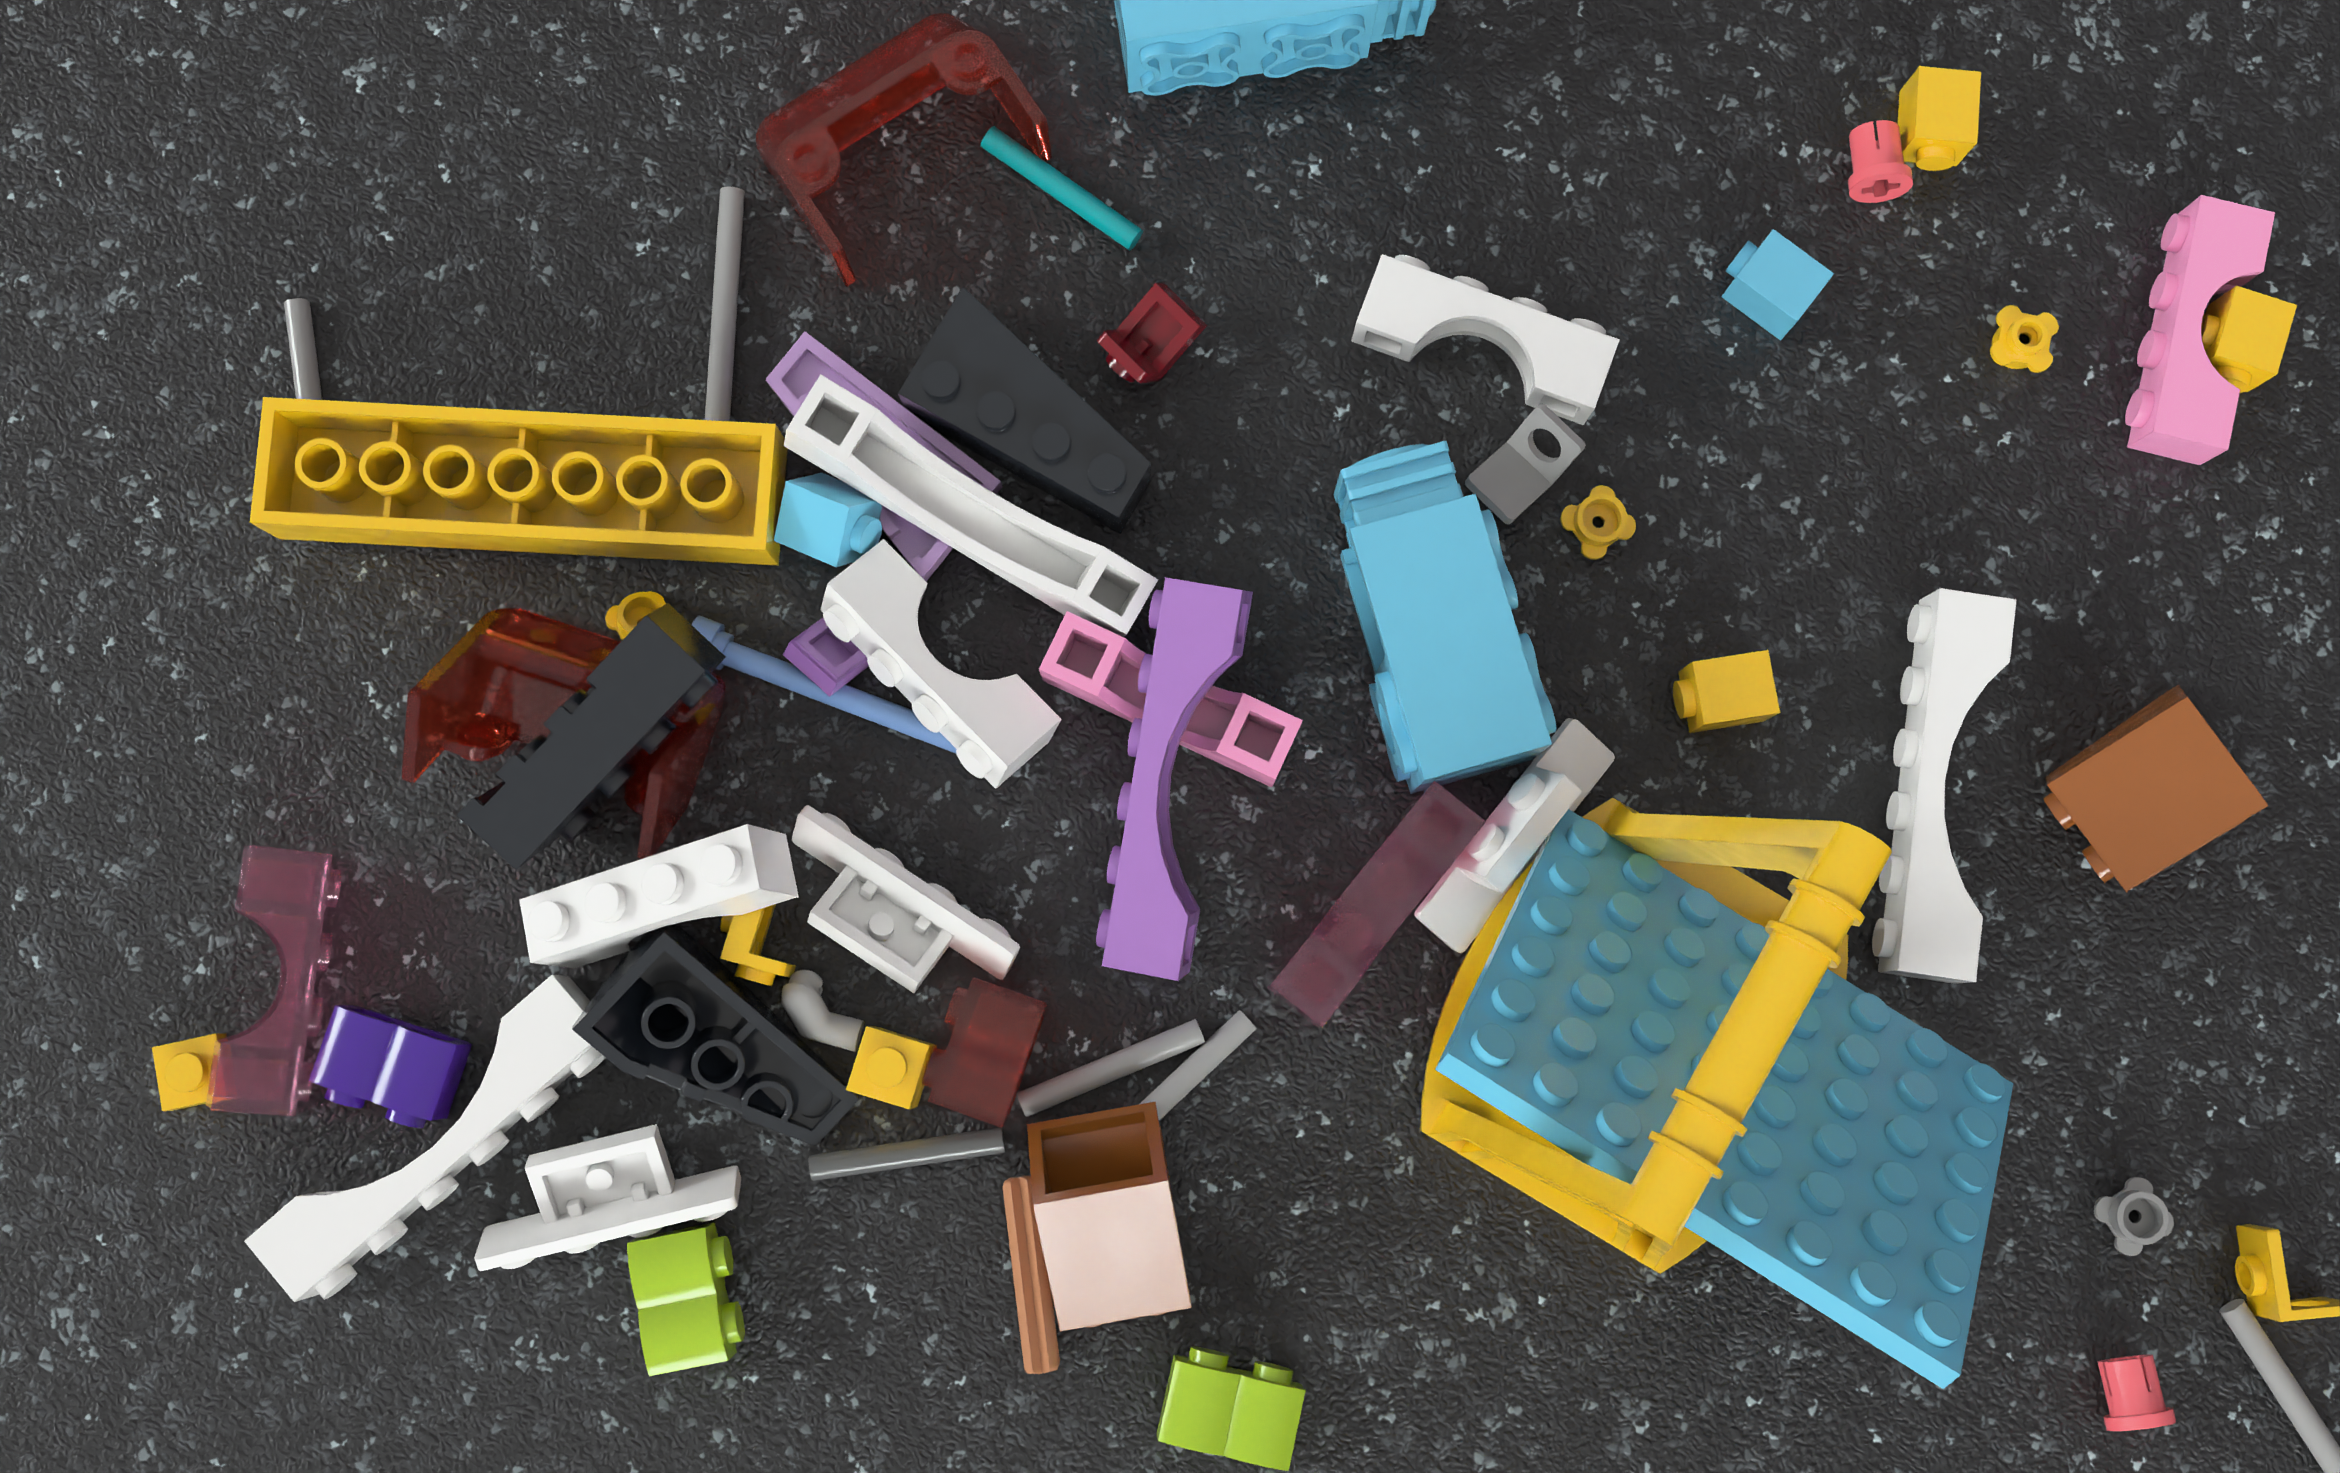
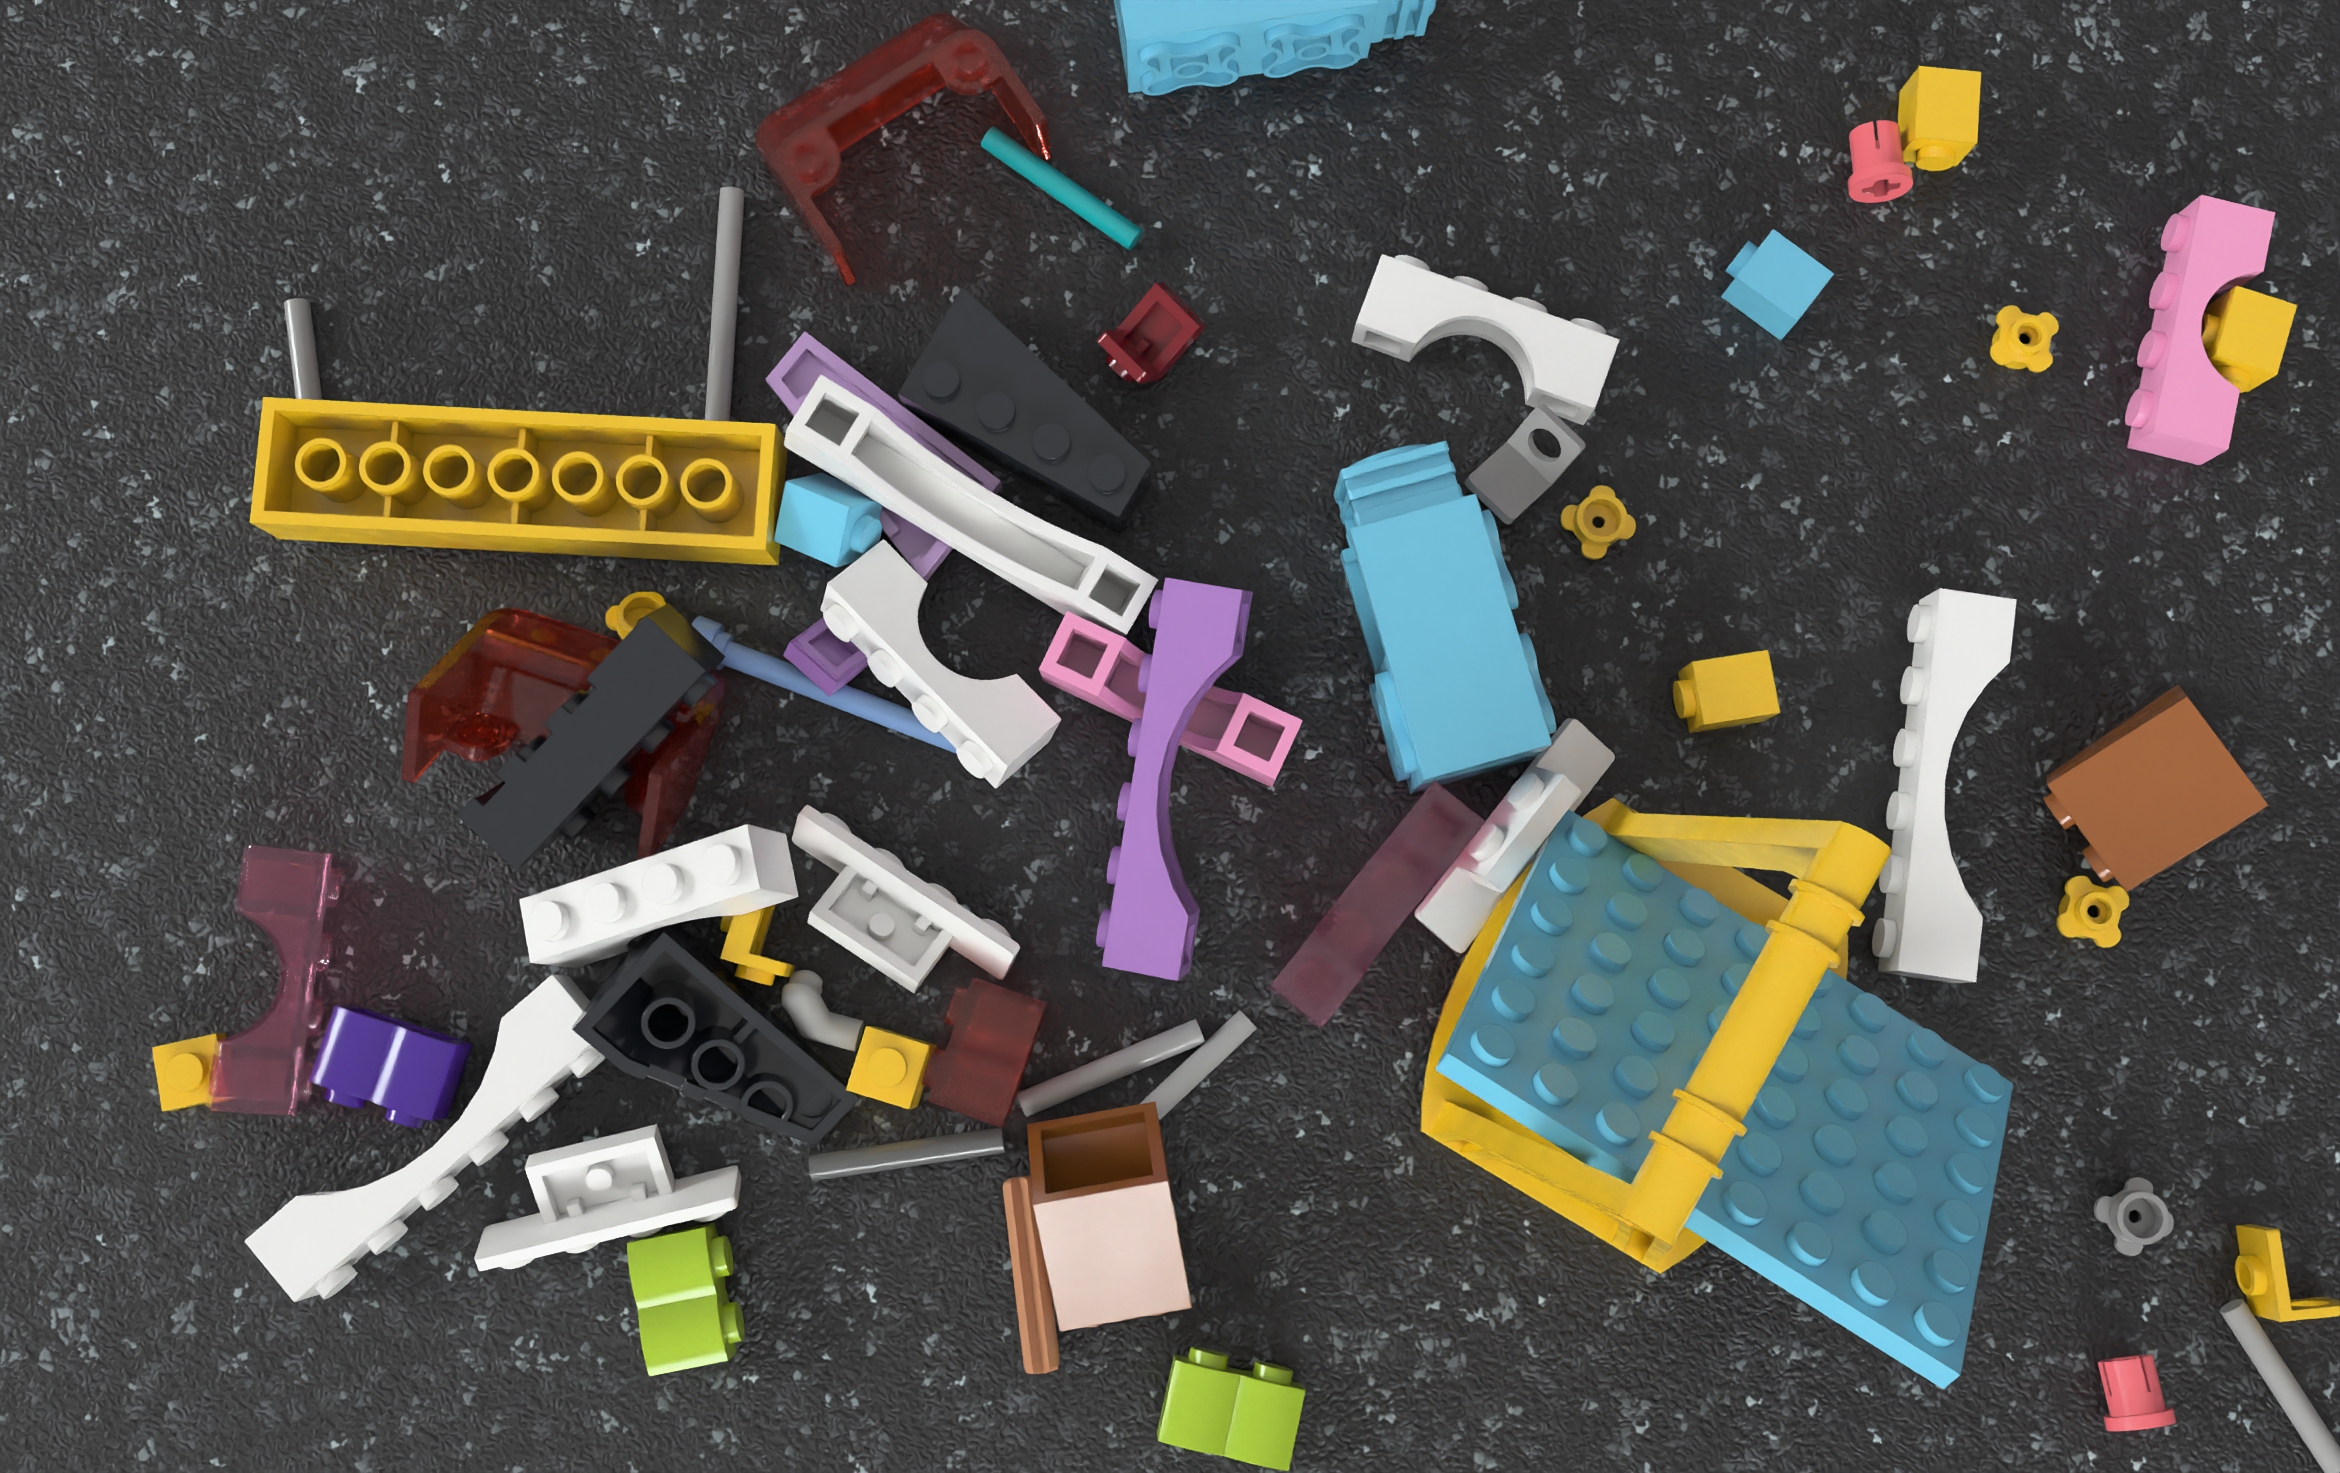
(2074, 916): none -> yellow plate

